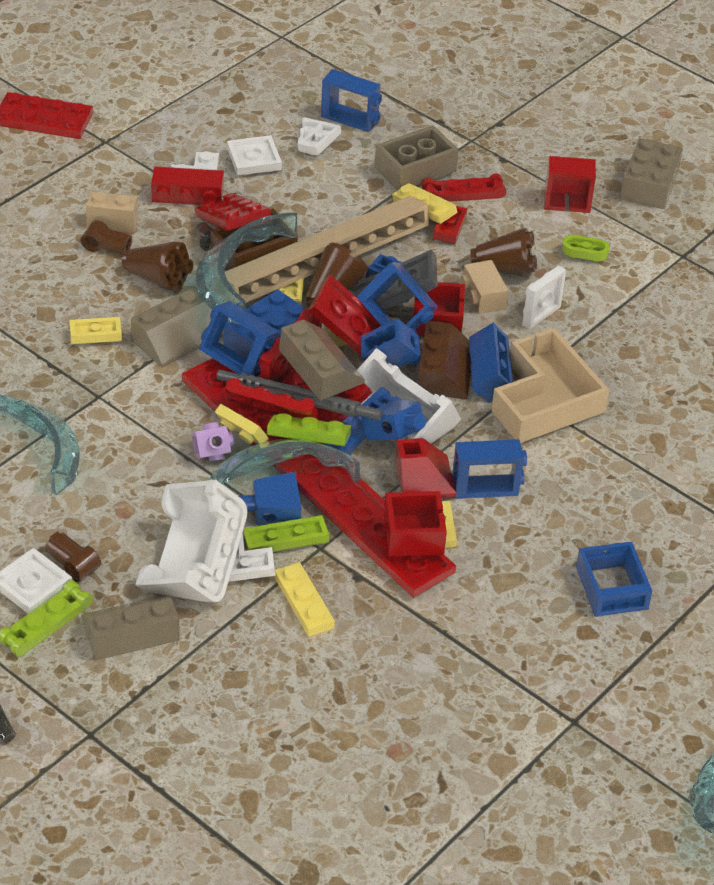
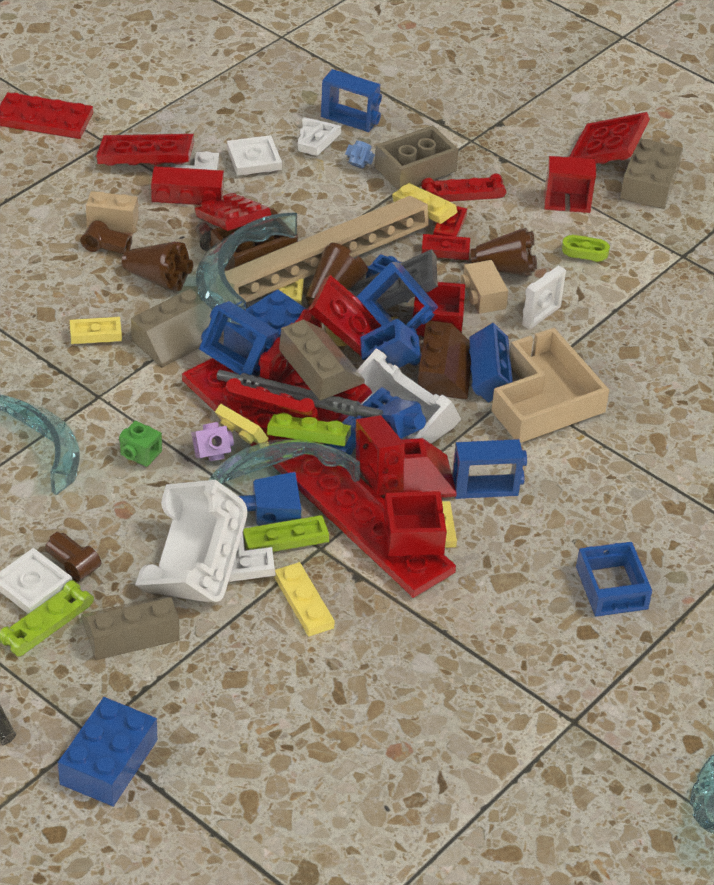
(108, 751): none -> blue brick
(140, 443): none -> bright green brick
(145, 149): none -> red plate
(359, 154): none -> medium blue gear
(383, 457): none -> red window
(447, 246): none -> red plate
(611, 138): none -> red plate

